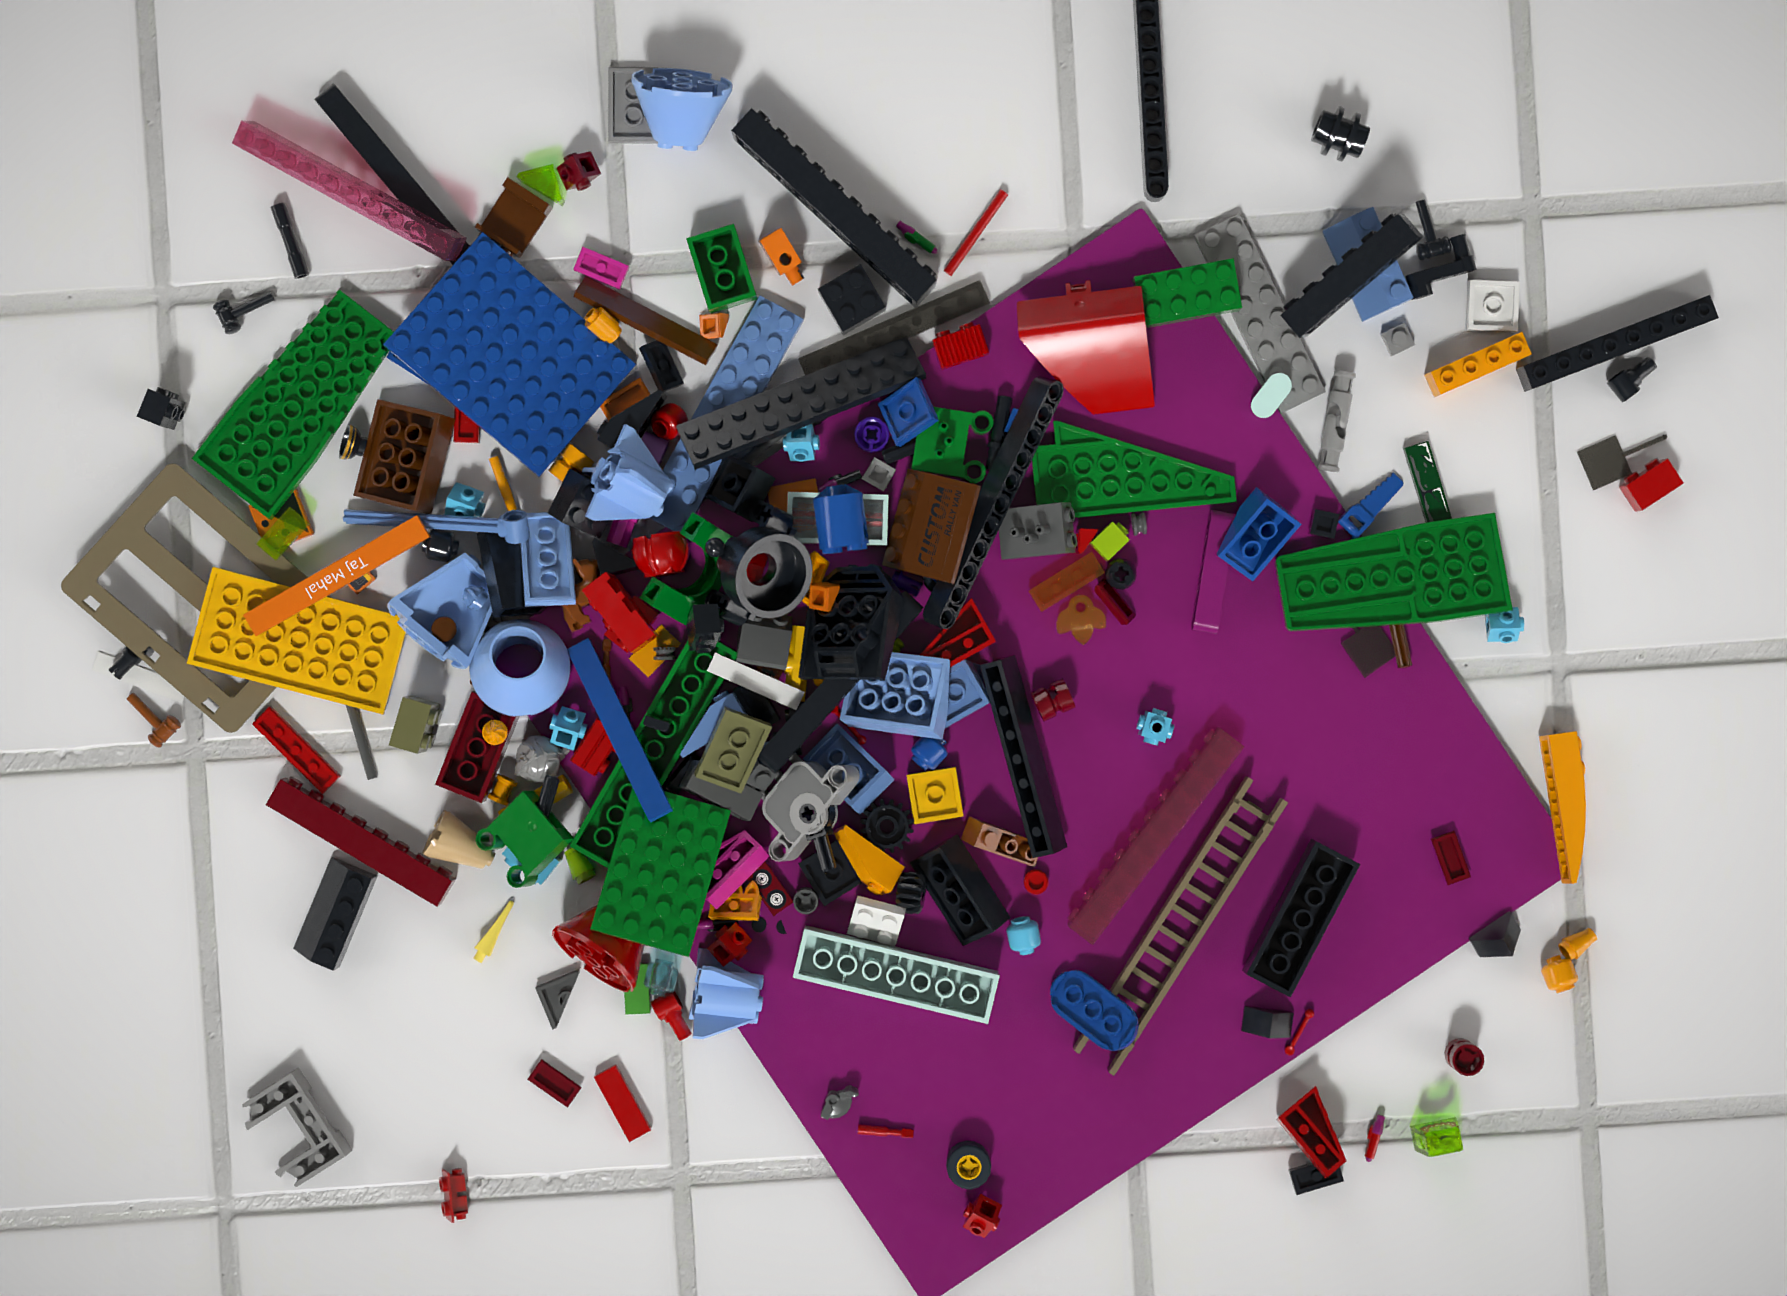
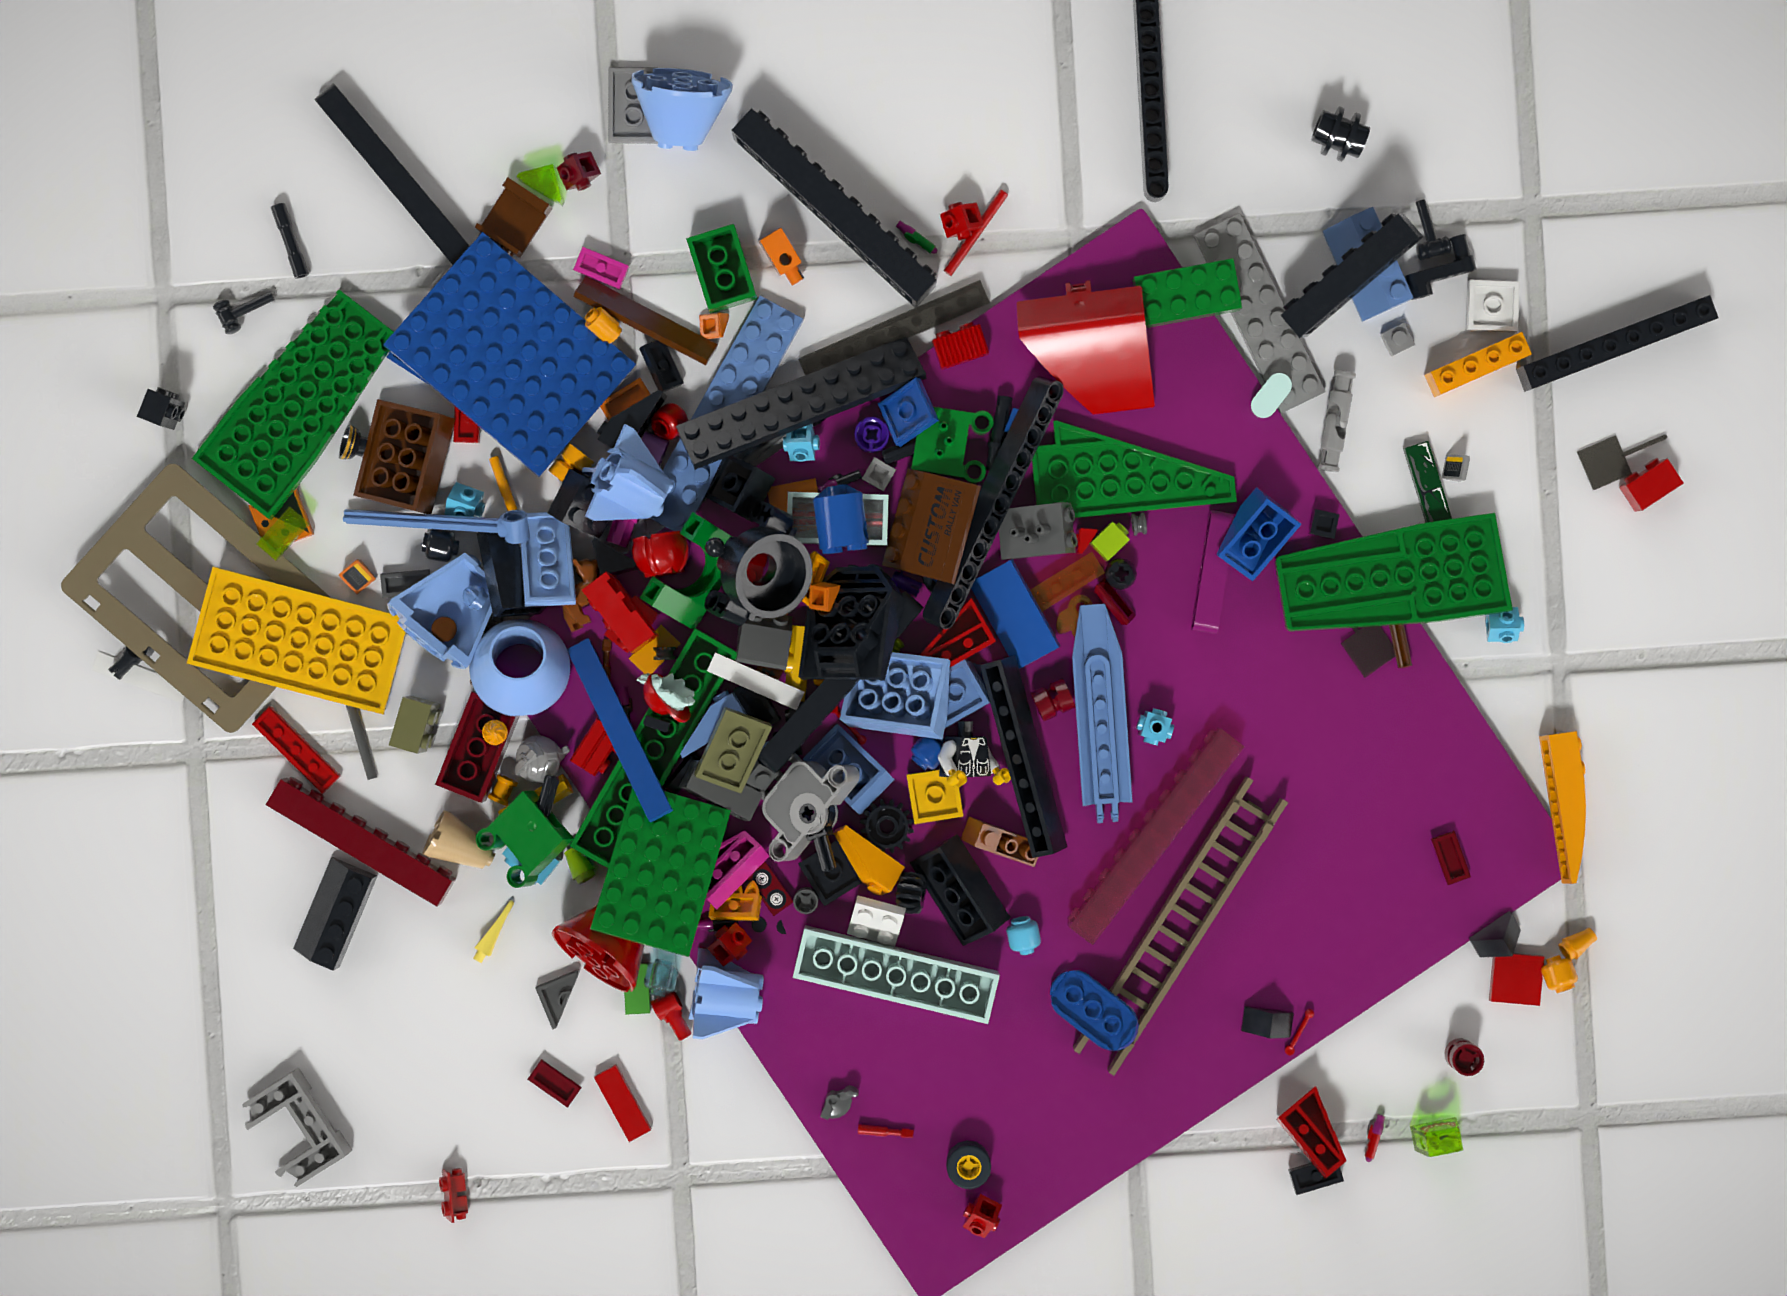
(163, 730): dark orange piece -> none
(337, 575): orange tile -> none
(349, 190): clear pink brick -> none
(397, 582): none -> dark grey tile
(567, 728): medium azure brick -> none
(667, 695): none -> hair
(704, 627): black brick -> none
(851, 299): black brick -> none
(961, 220): none -> red brick
(968, 757): none -> torso
(1014, 614): none -> blue tile
(1035, 881): red tile -> none
(1100, 712): none -> medium blue hinge
(1300, 918): black brick -> none
(1370, 506): blue piece -> none
(1456, 467): none -> slope
(1517, 979): none -> red tile
(1627, 383): black pin -> none

